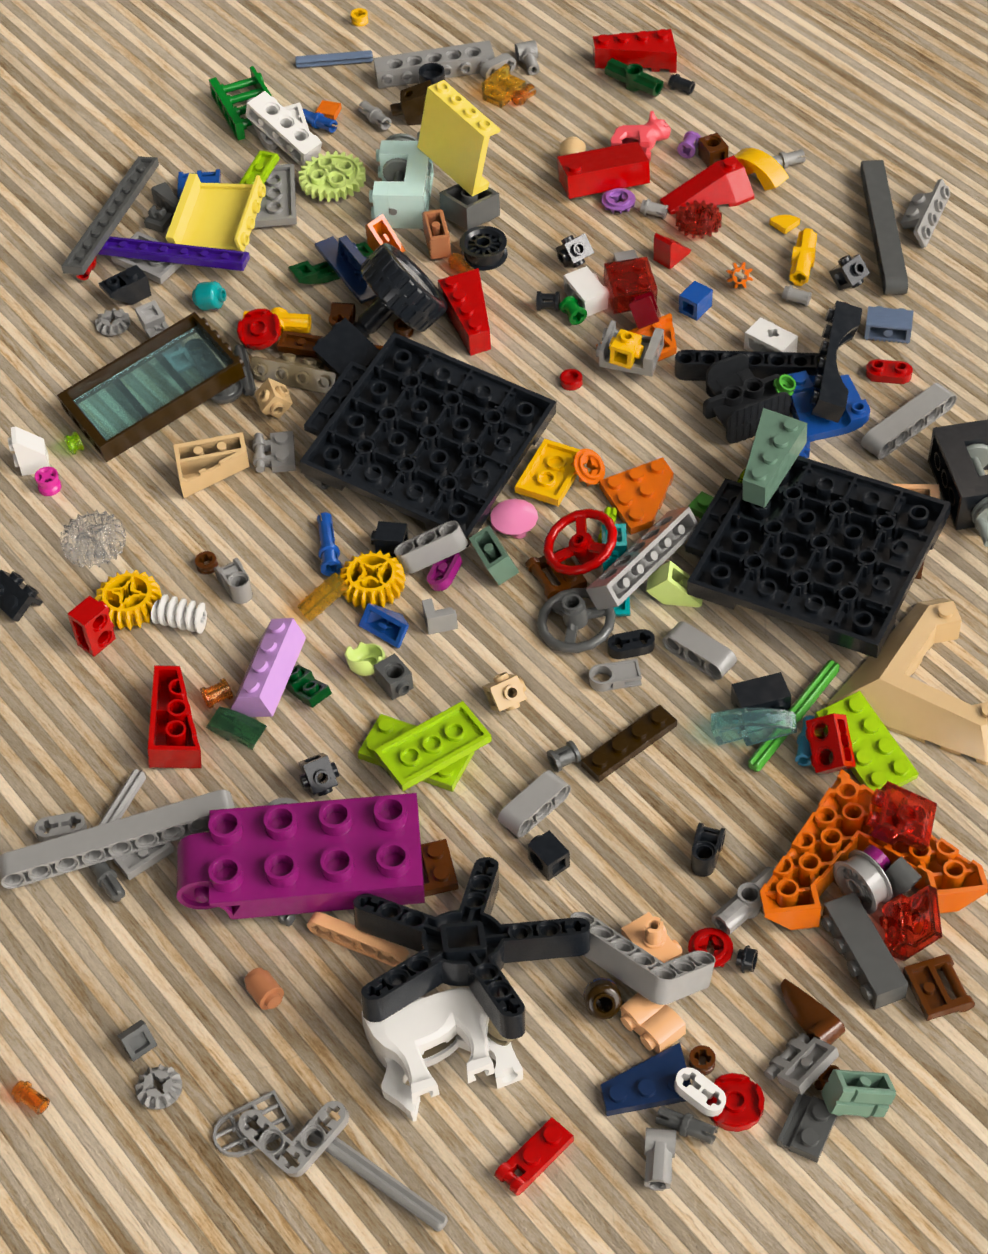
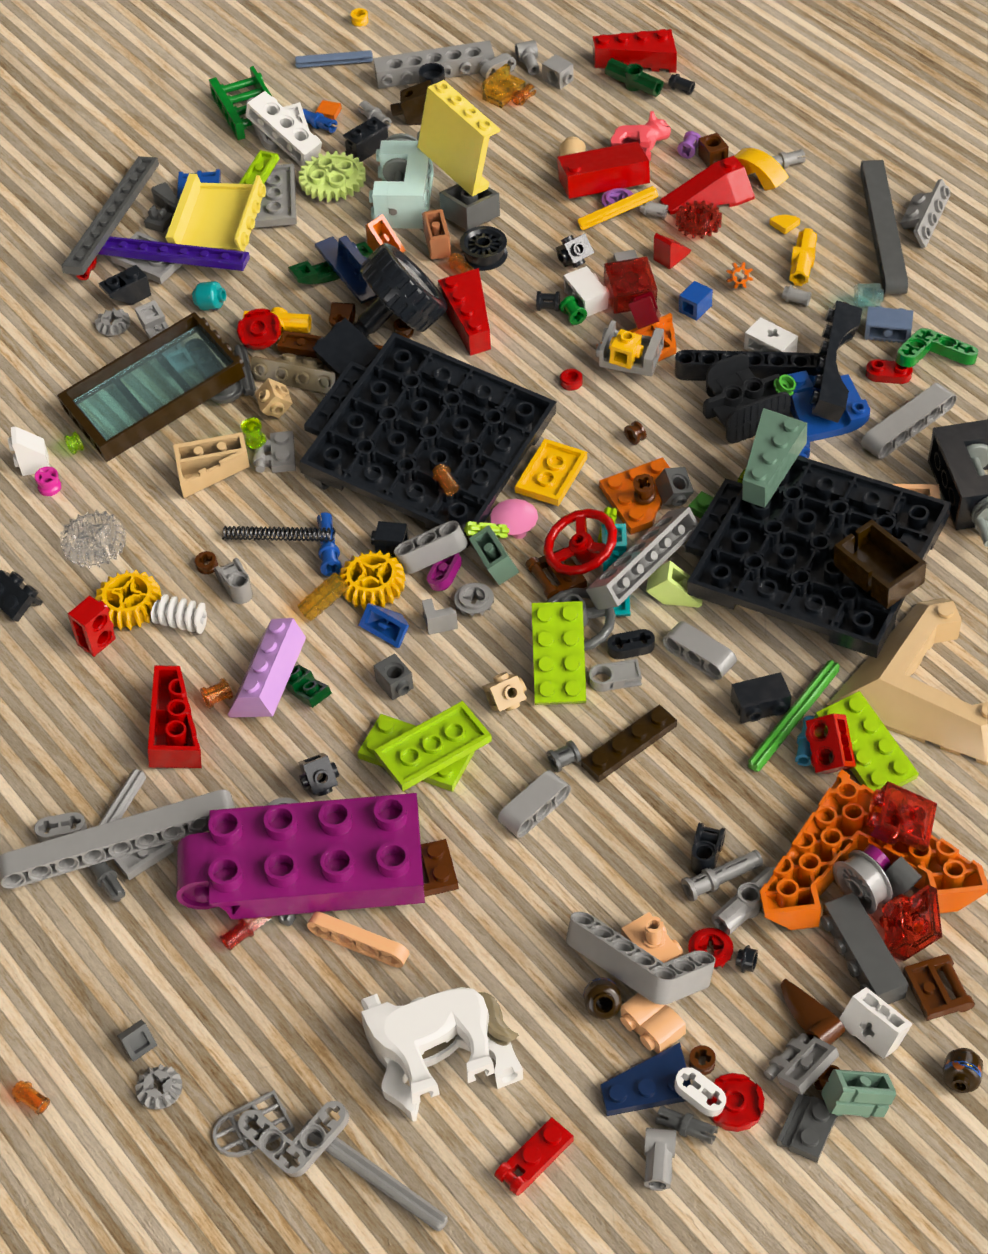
(240, 727): clear green slope -> none
(245, 928): none -> clear red axle
(254, 436): none -> clear neon green bush
(264, 988): nougat brick -> none
(279, 532): none -> black piece
(364, 657): yellowish green hair -> none
(365, 138): none -> black hinge
(442, 475): none -> clear orange pin
(462, 950): black beam -> none
(465, 595): none -> light grey gear
(473, 527): none -> lime axle
(548, 855): black brick -> none
(557, 71): none -> light grey brick
(558, 653): none -> lime plate
(593, 461): orange gear -> none
(617, 208): none -> yellow axle
(635, 432): none -> reddish brown bush
(644, 491): none -> reddish brown bush
(674, 486): none -> dark grey brick
(711, 879): none -> light grey pin
(752, 725): clear light blue slope -> none
(849, 272): black brick -> none
(868, 295): none -> clear light blue brick
(875, 1023): none -> white brick
(879, 563): none -> dark brown piece
(929, 340): none -> green beam
(963, 1070): none -> dark brown head

